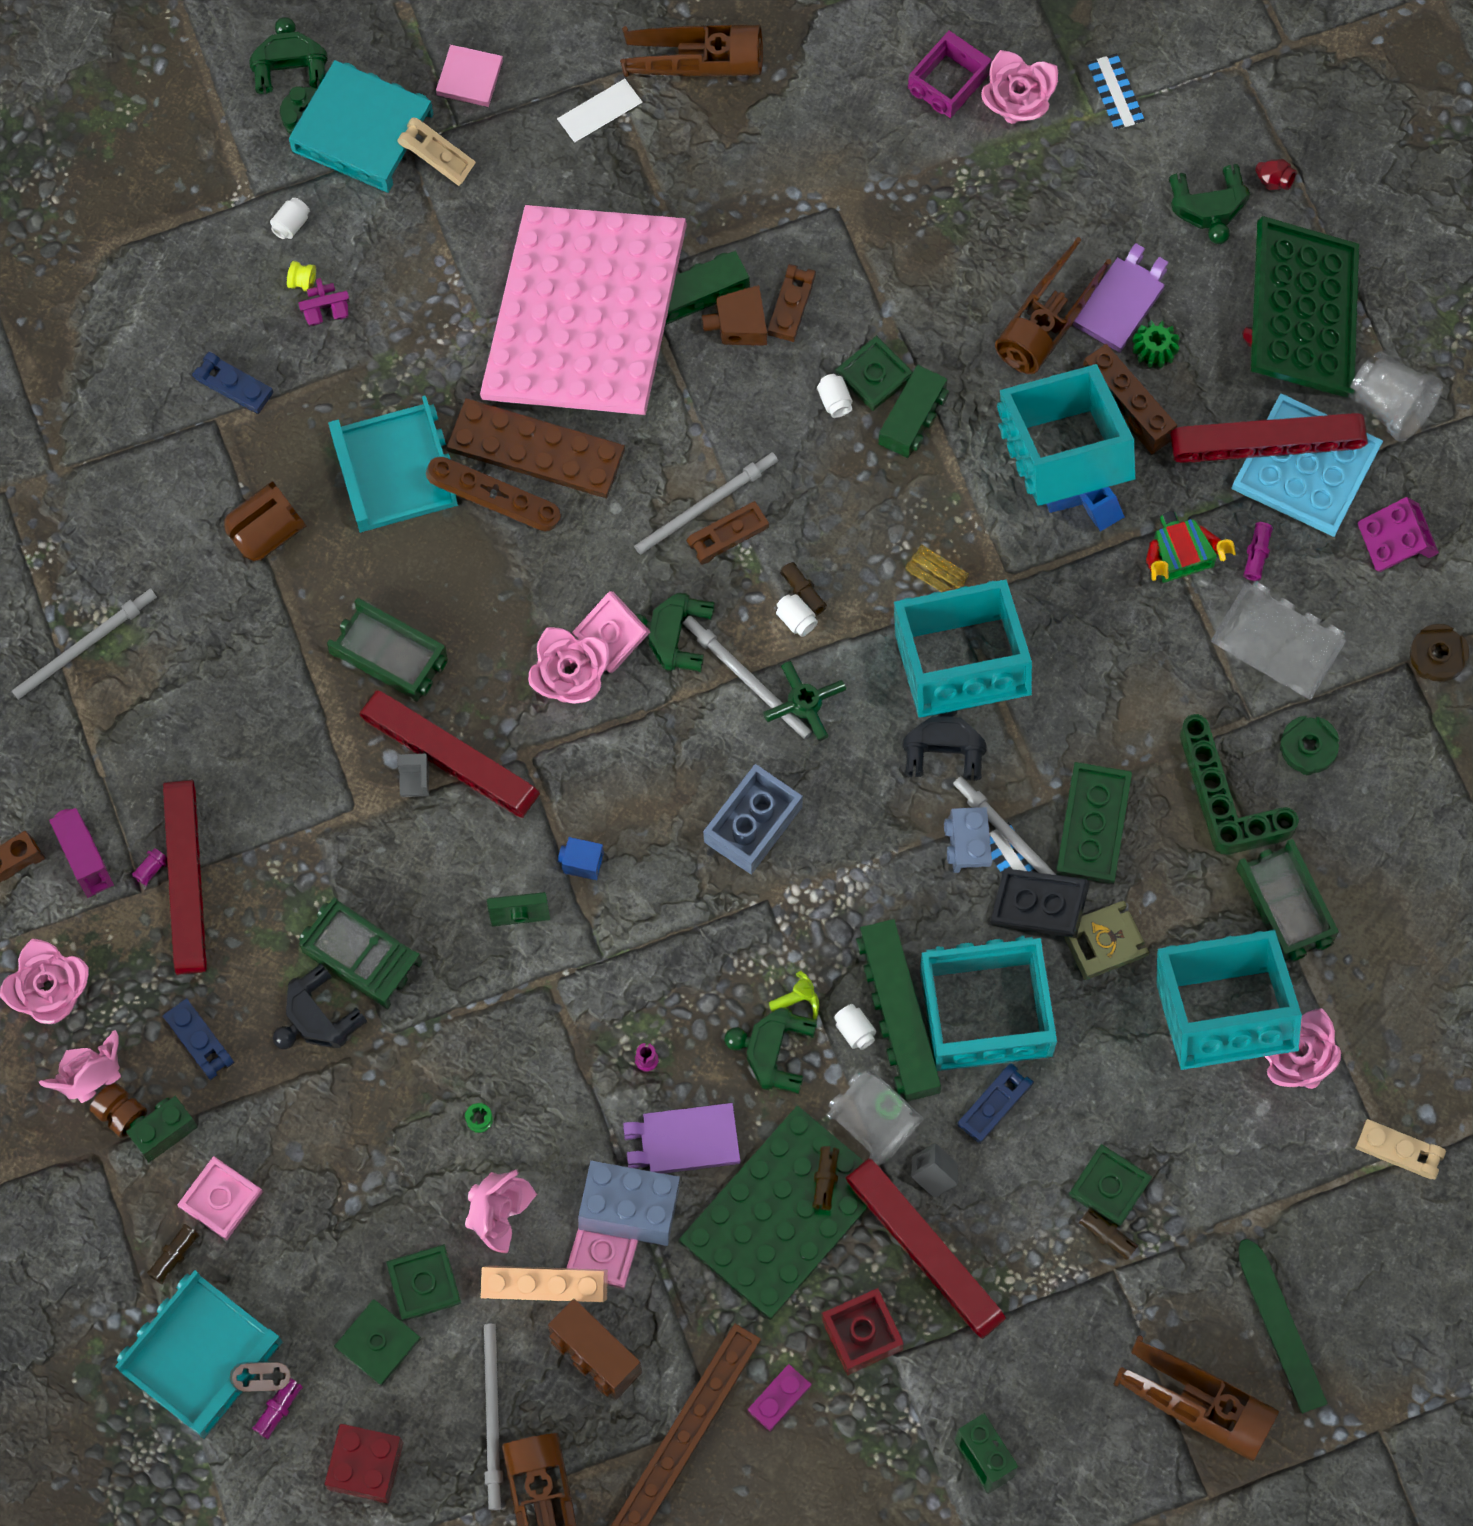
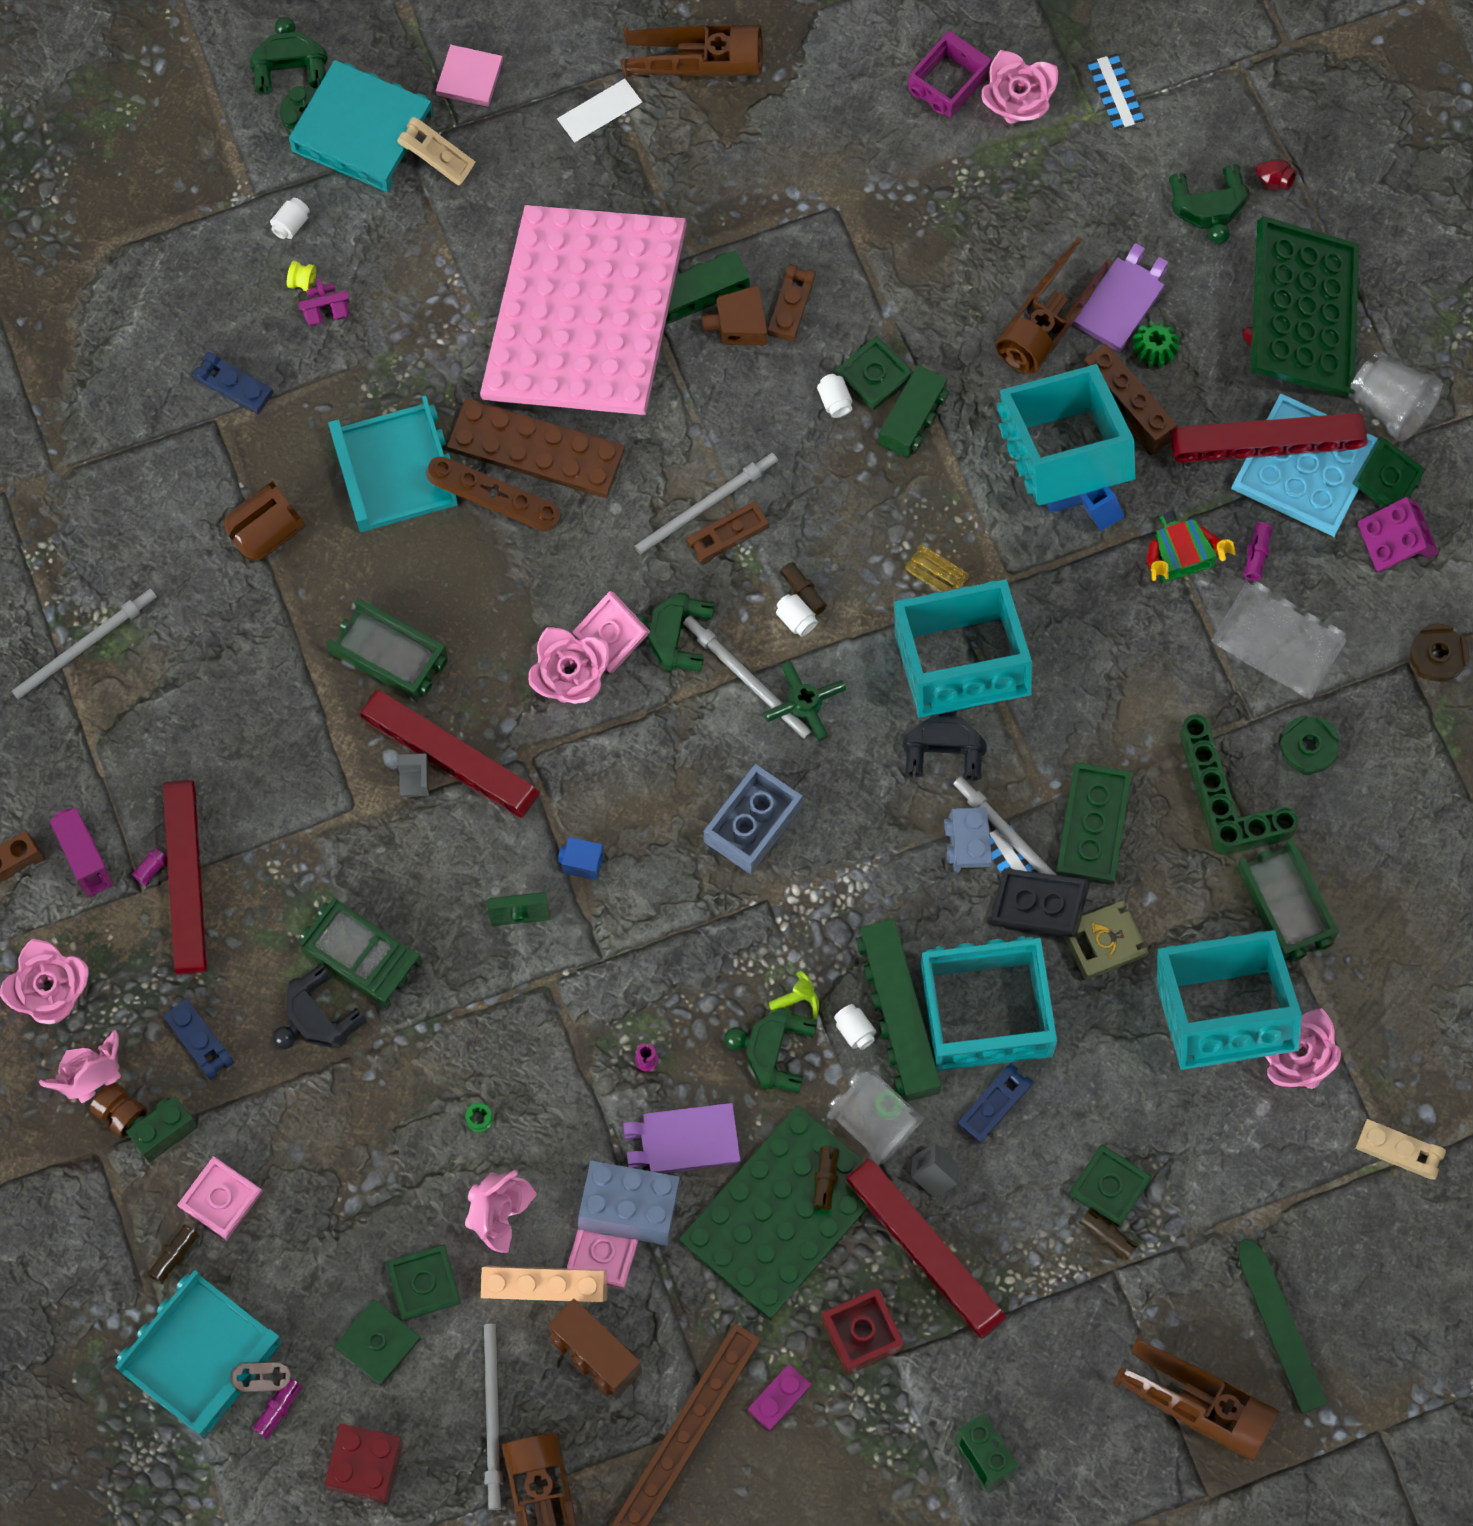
(1388, 474): none -> dark green plate

